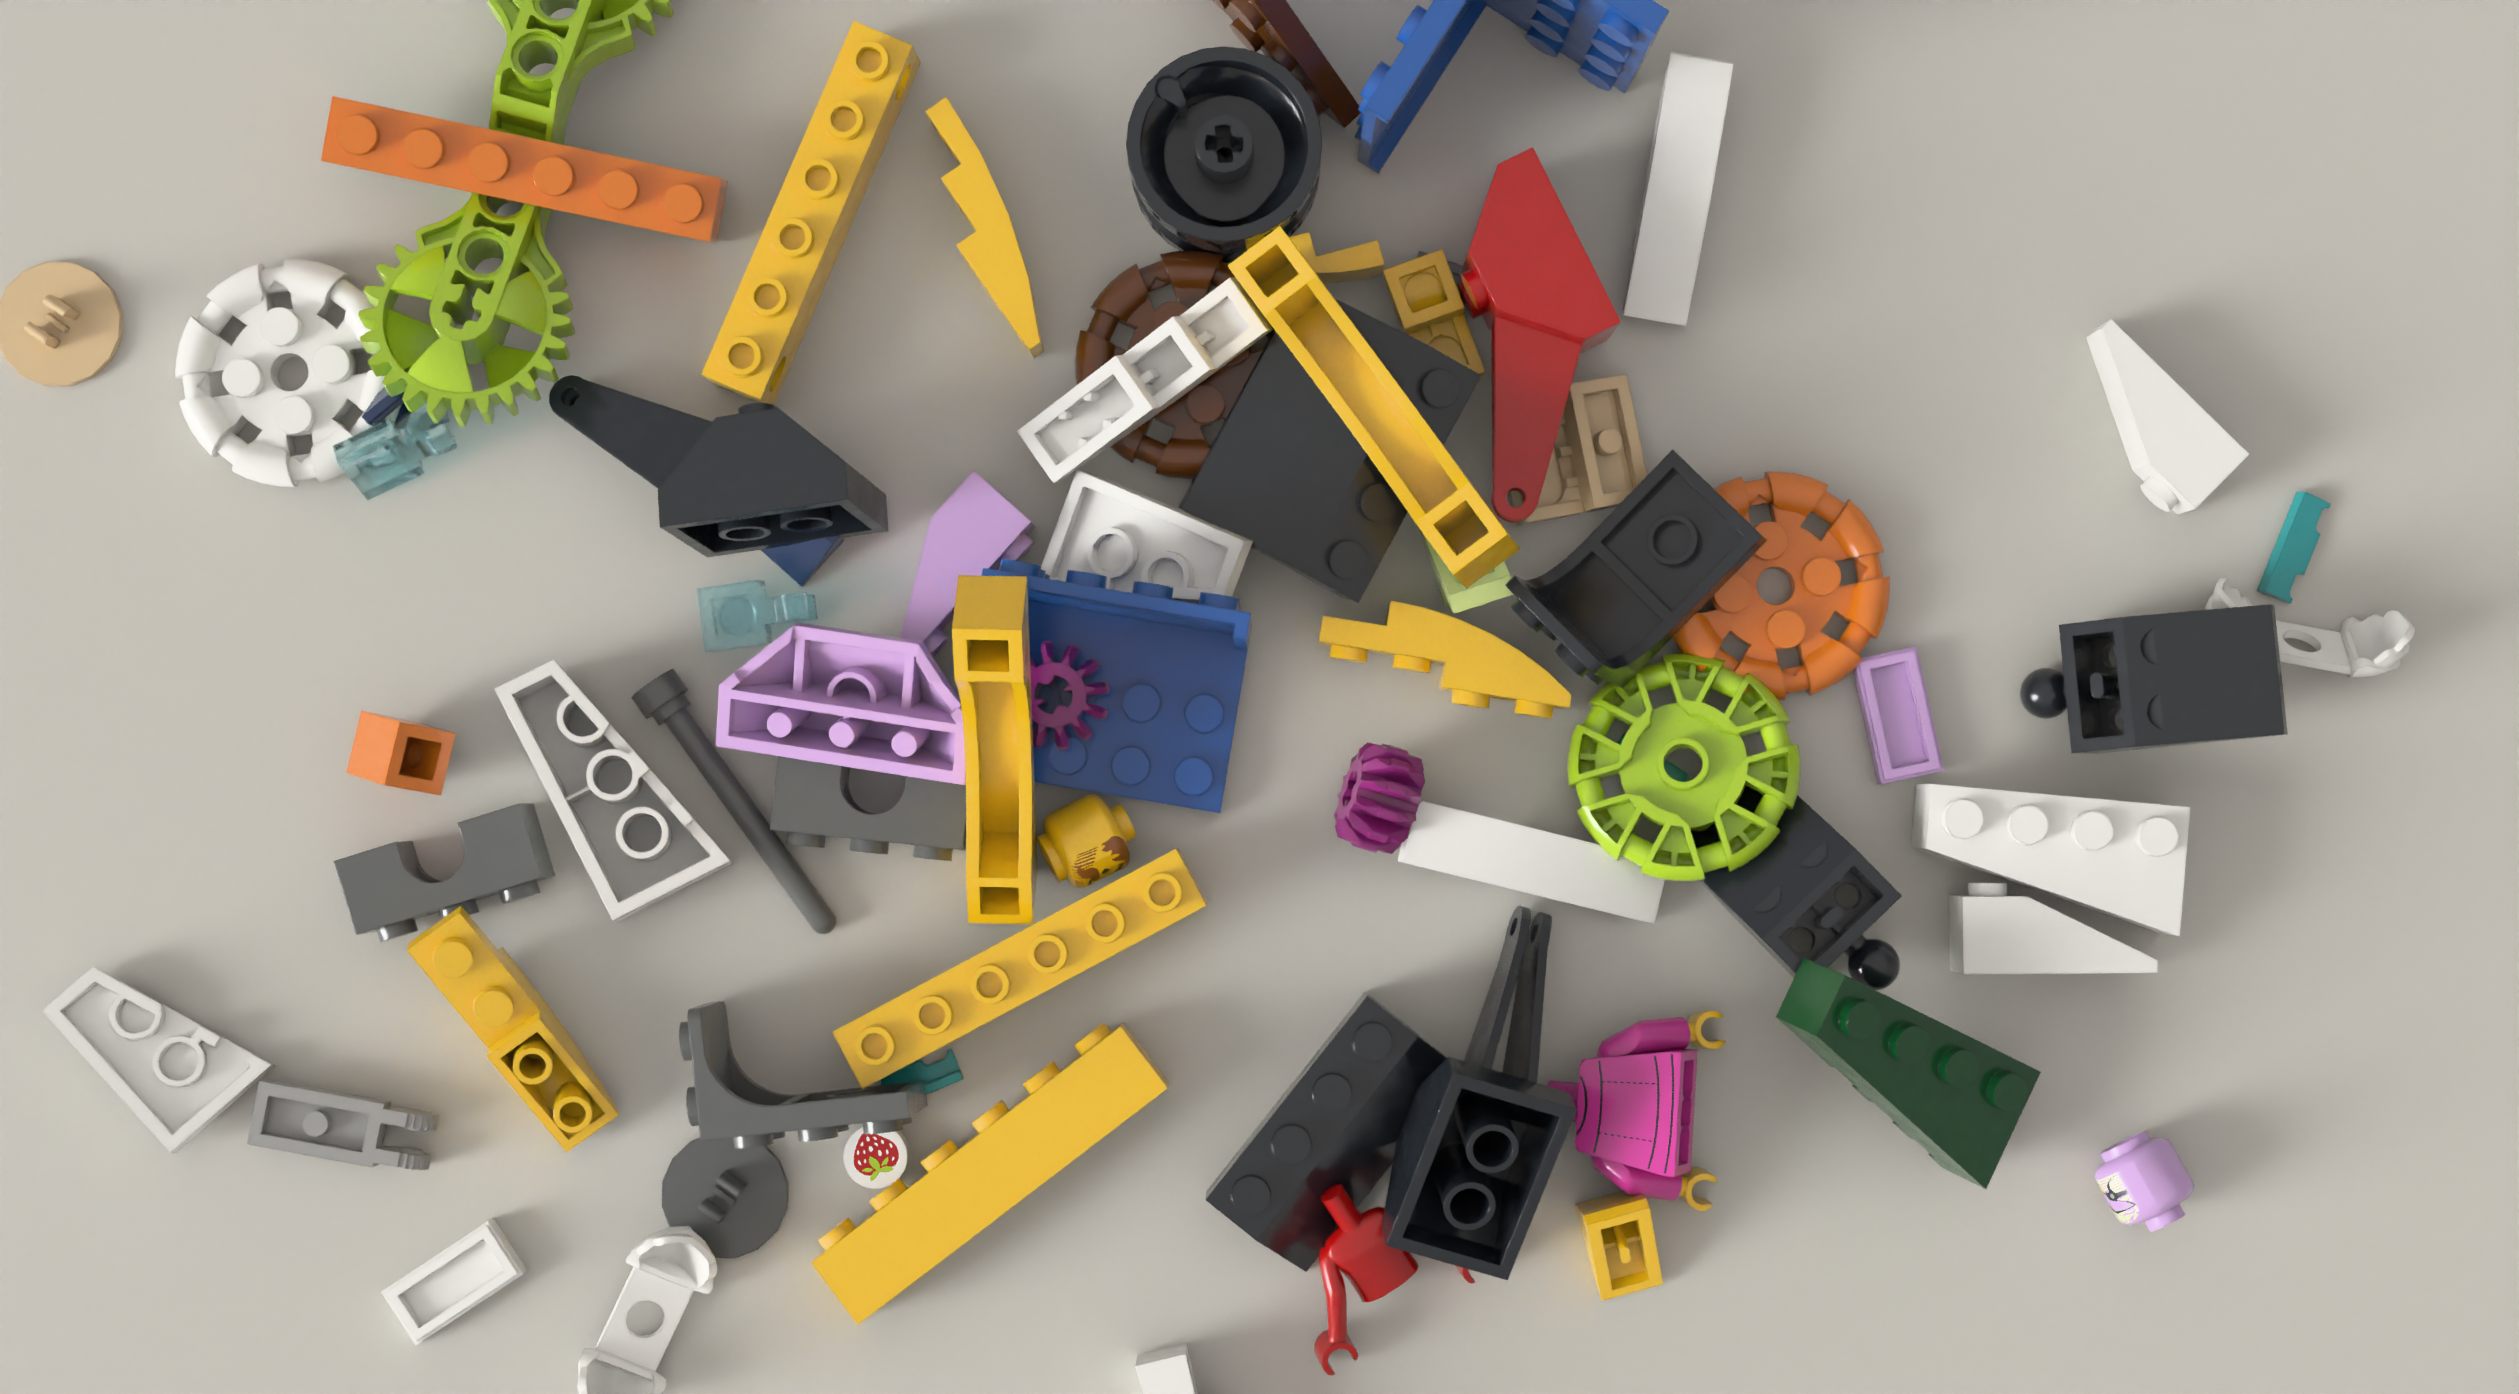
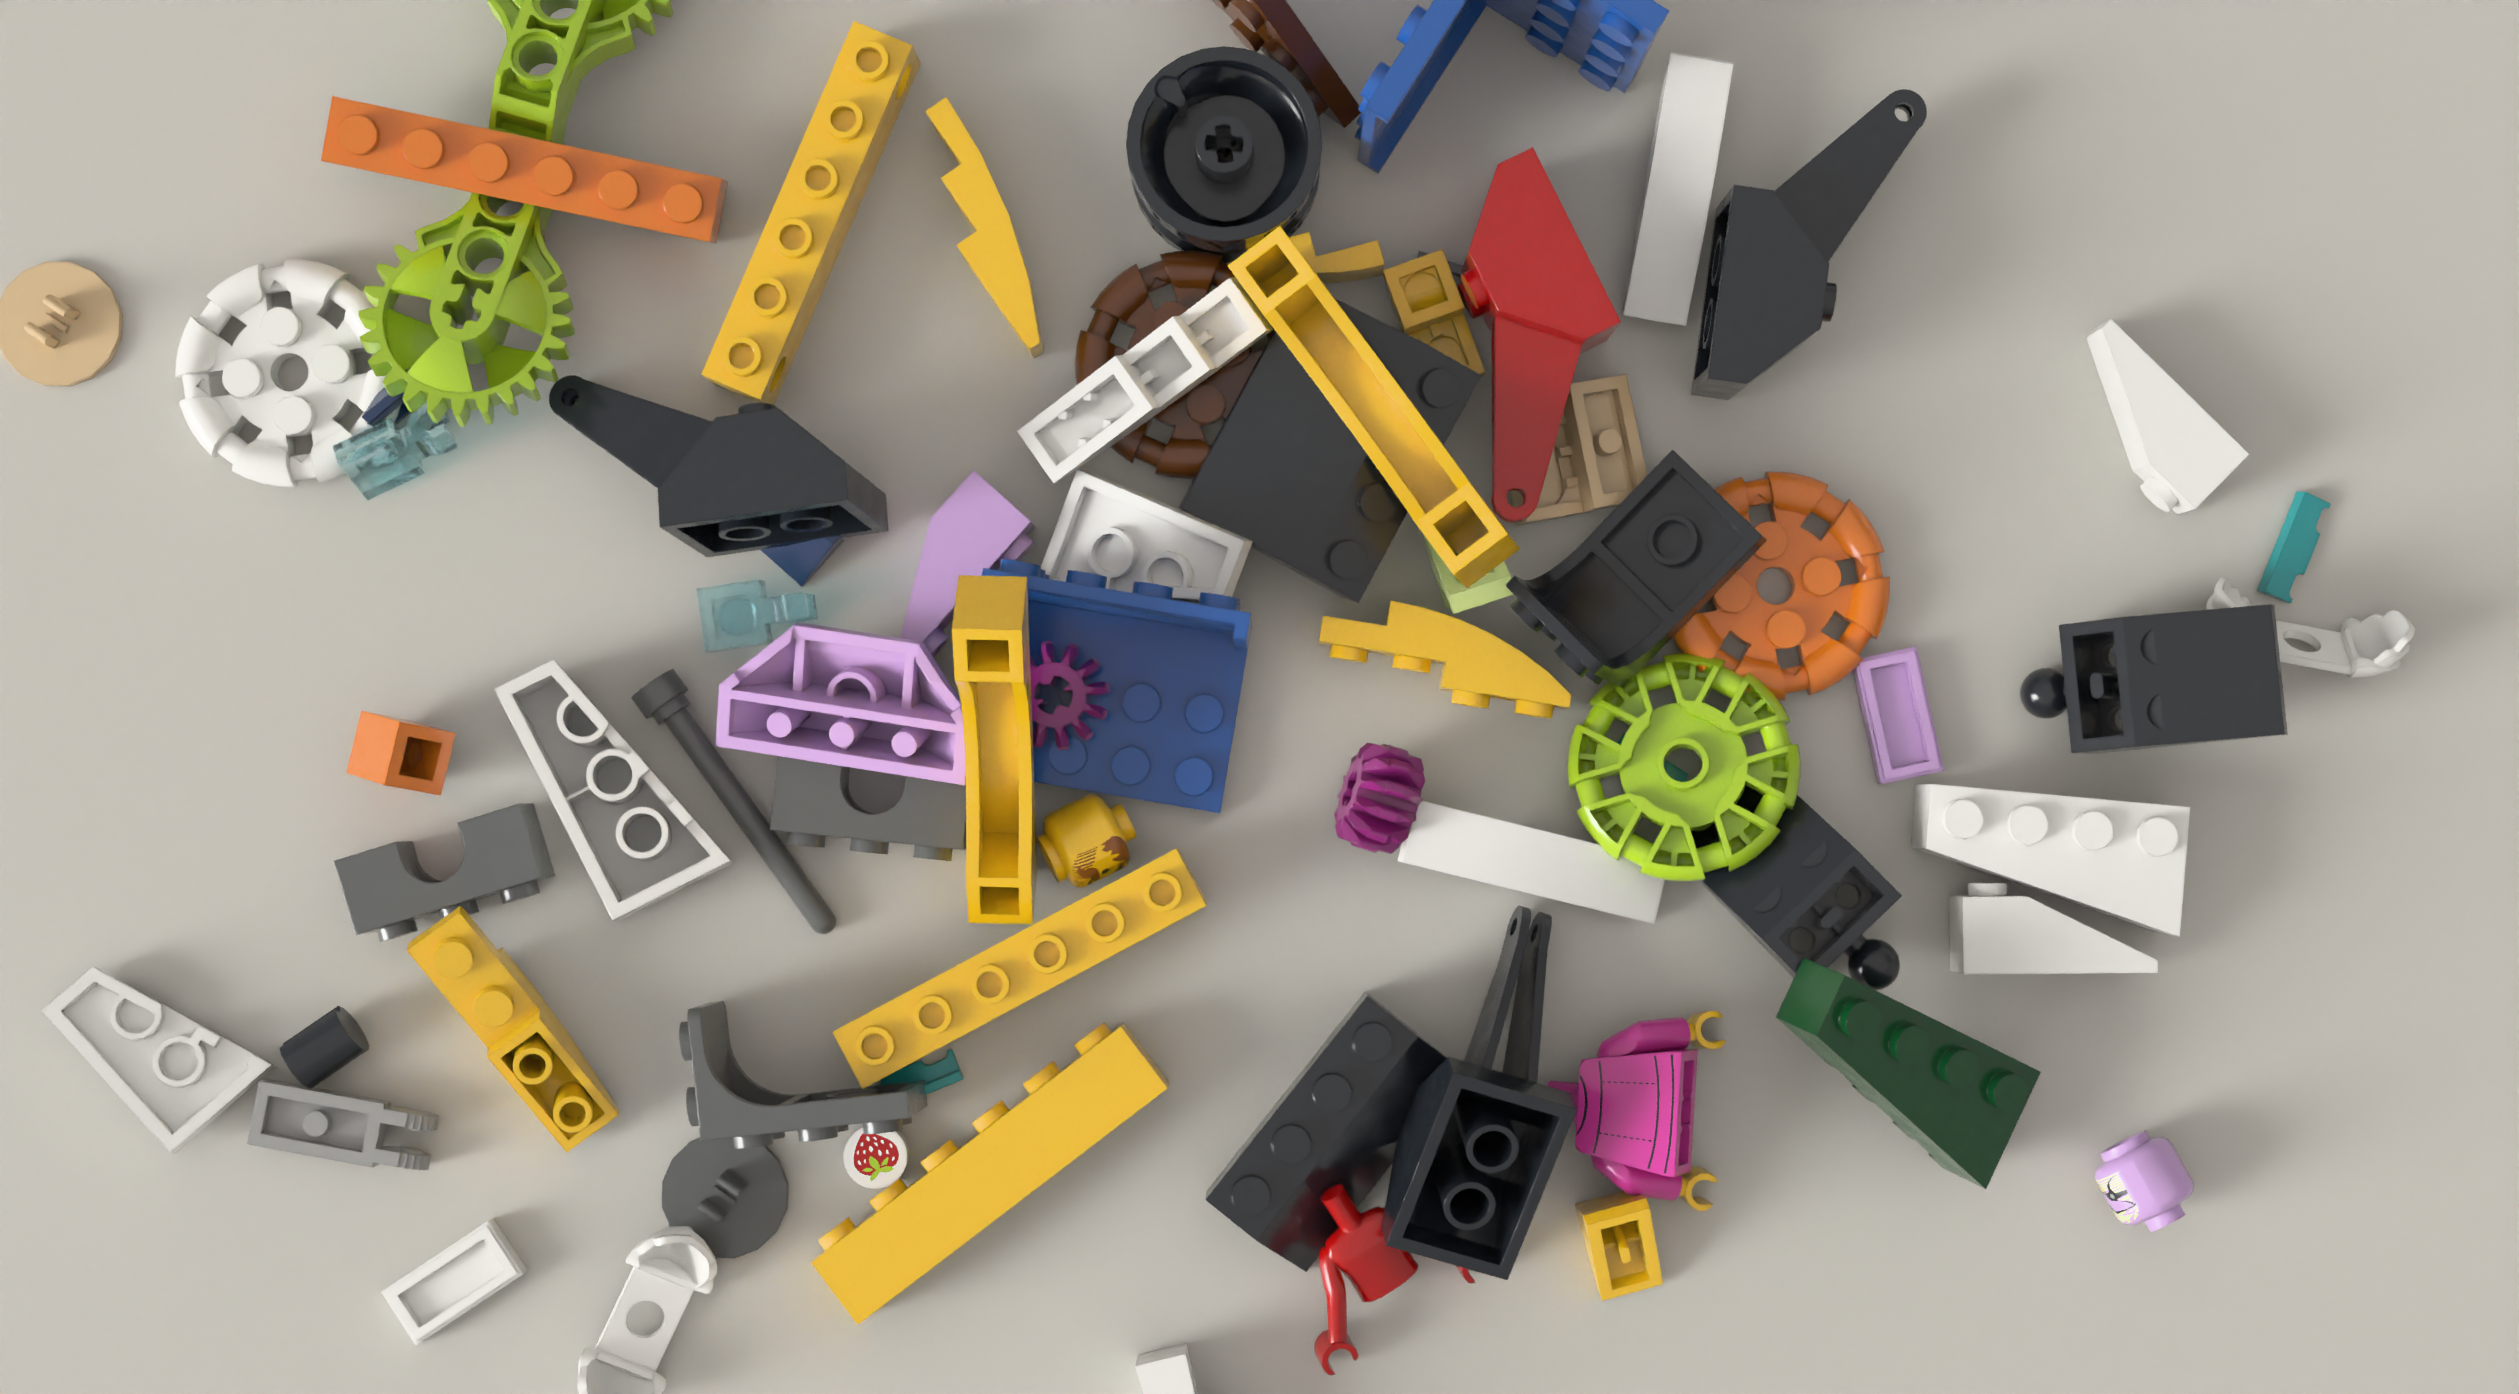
(324, 1047): none -> black piece
(1775, 250): none -> black slope

